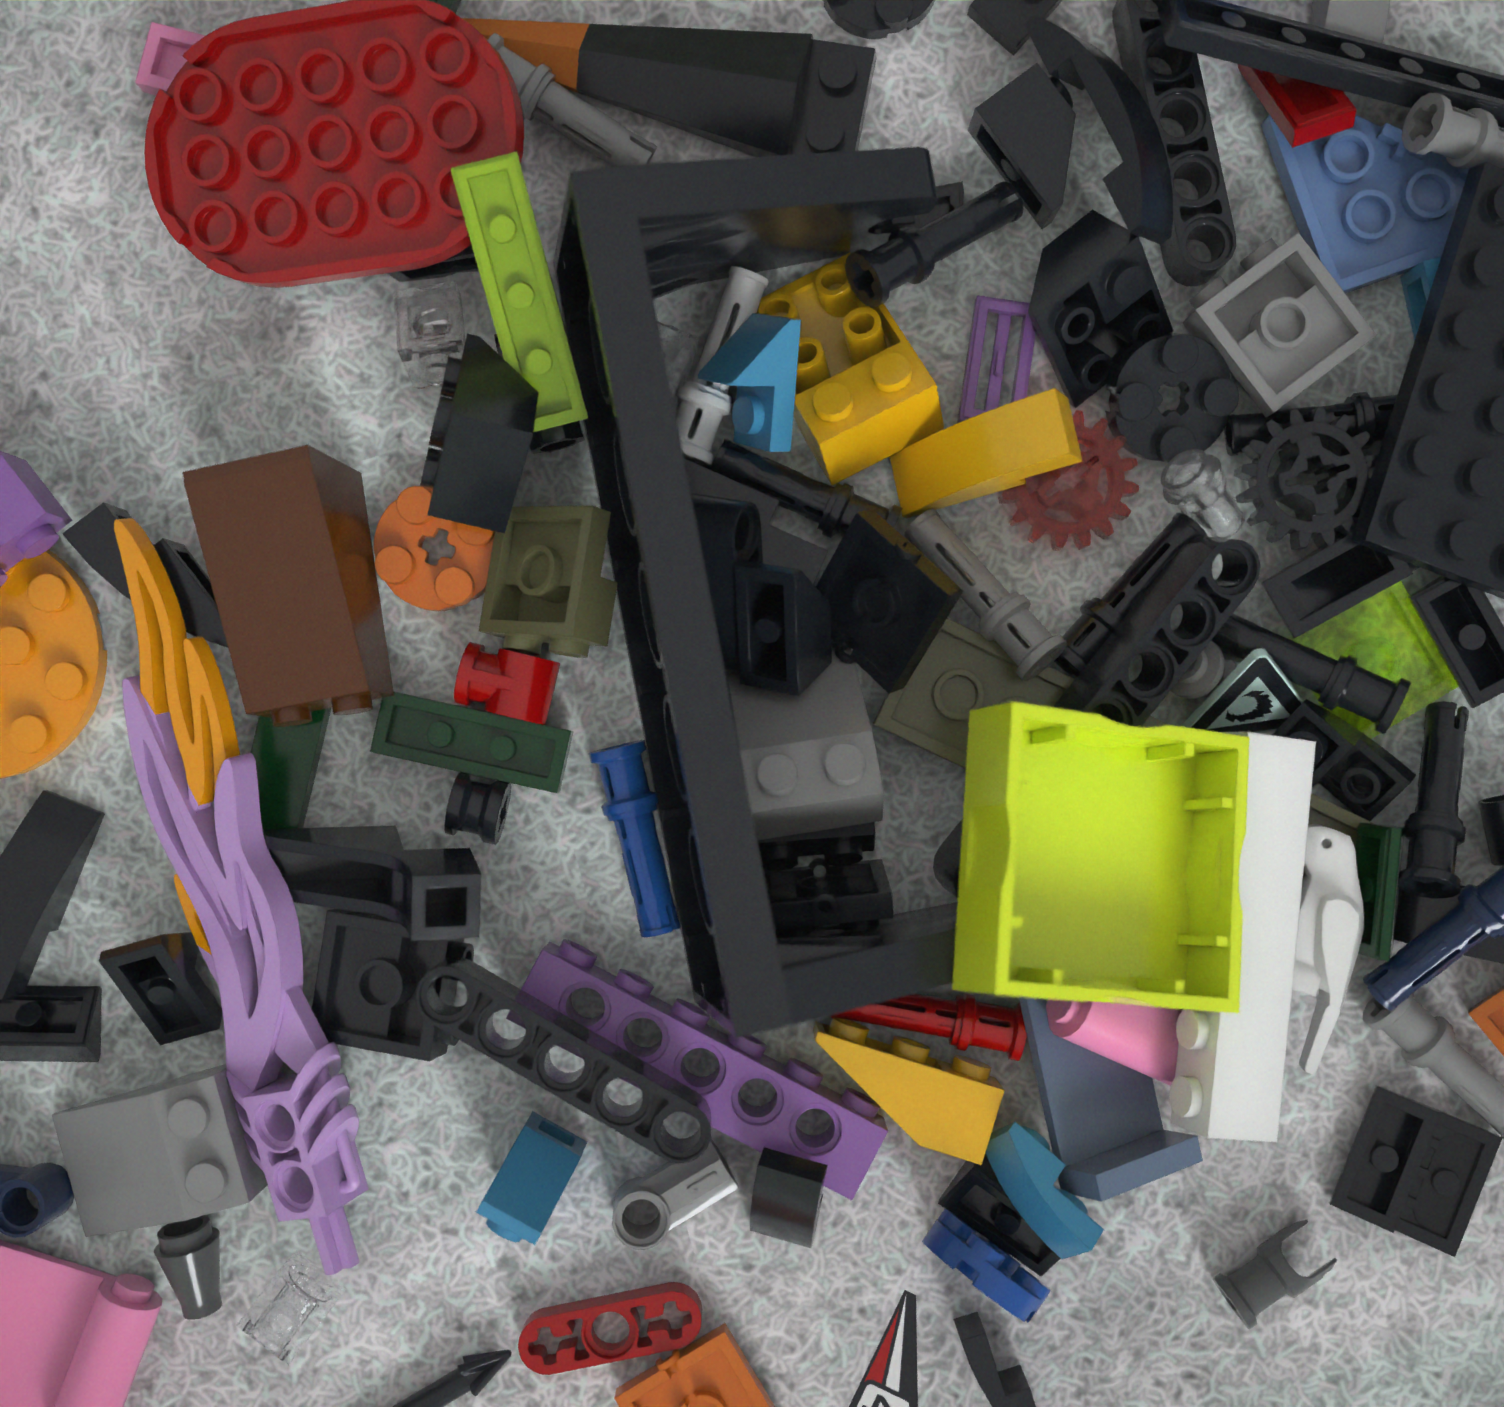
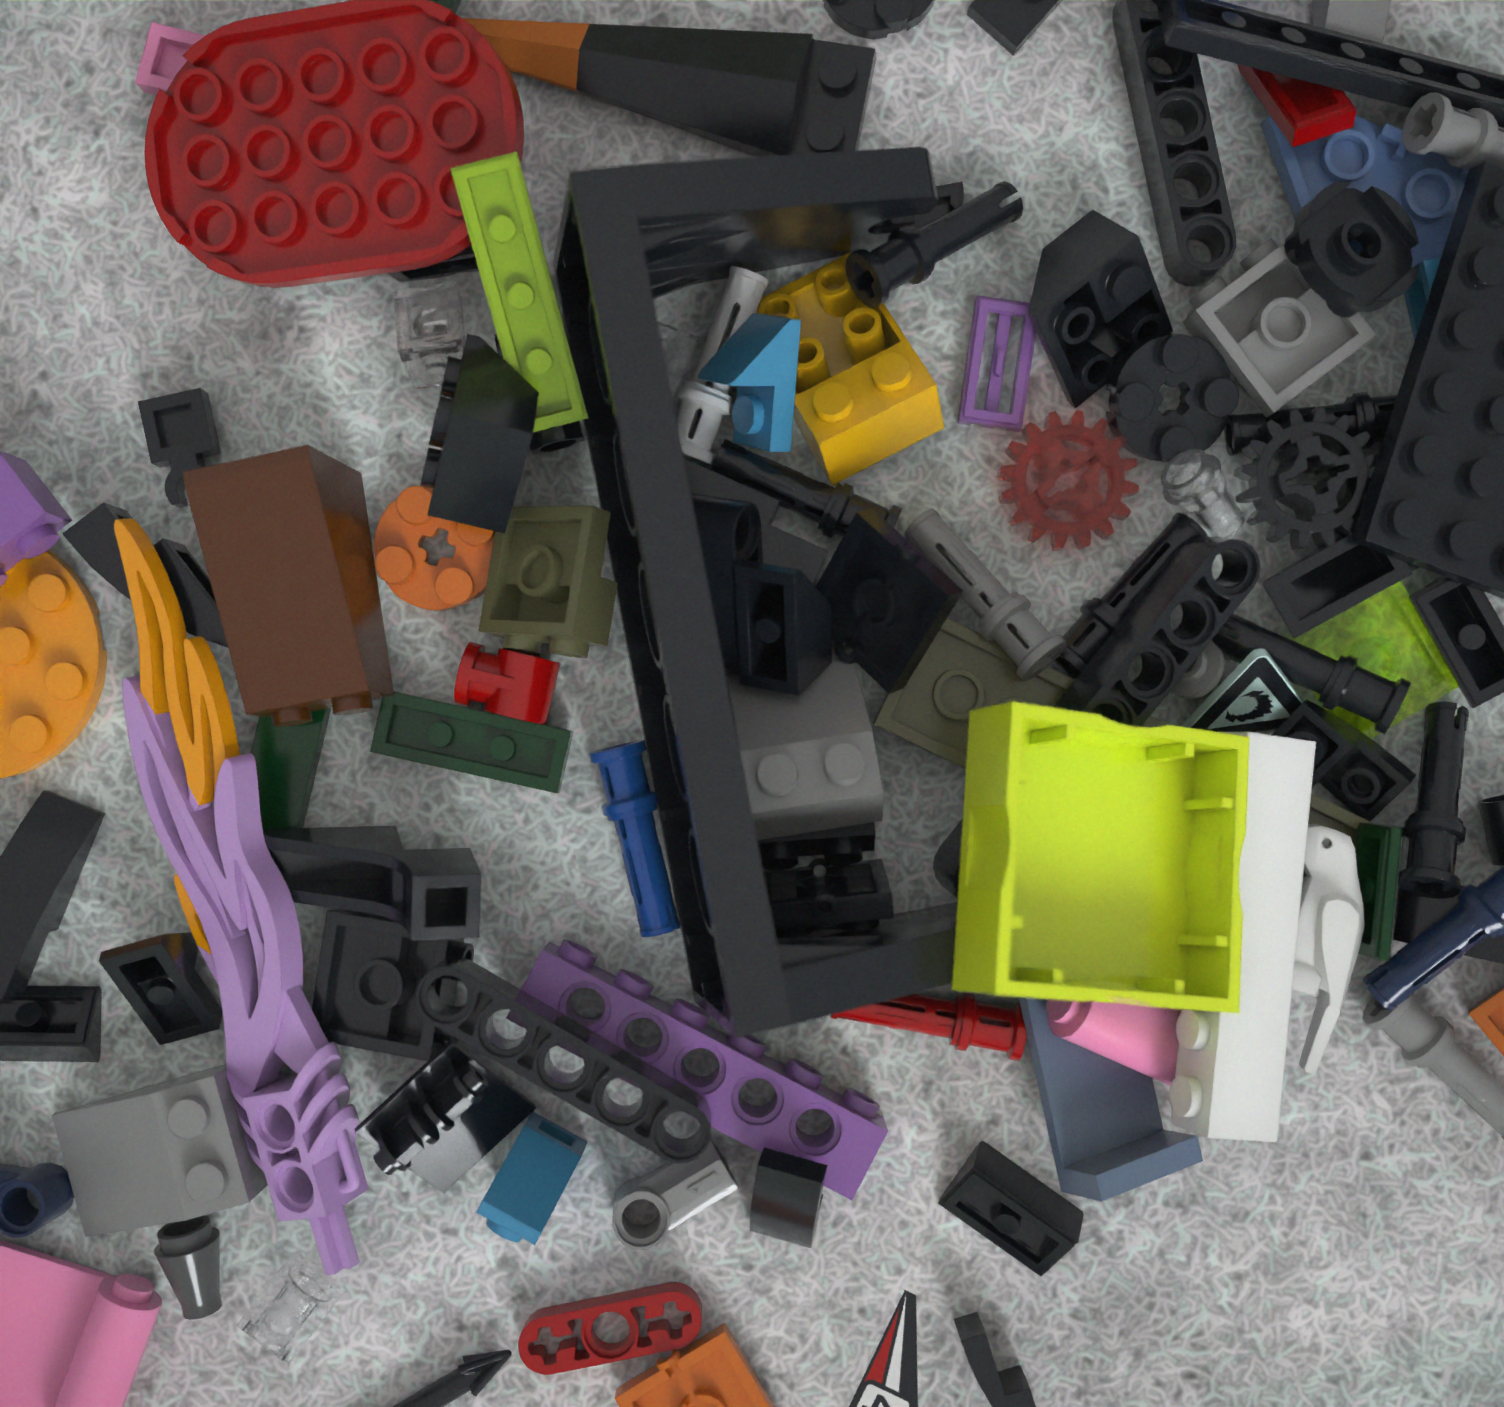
(179, 434): none -> black plate
(444, 1118): none -> black hinge
(477, 808): black wheel -> none
(570, 115): light grey pin -> none
(930, 1099): yellow slope -> none
(986, 453): yellow slope -> none
(986, 1265): blue plate -> none
(1027, 1176): dark azure slope -> none
(1029, 139): black slope -> none
(1143, 181): black slope -> none
(1266, 1279): dark grey piece -> none
(1333, 269): none -> black plate
(1415, 1170): black slope -> none

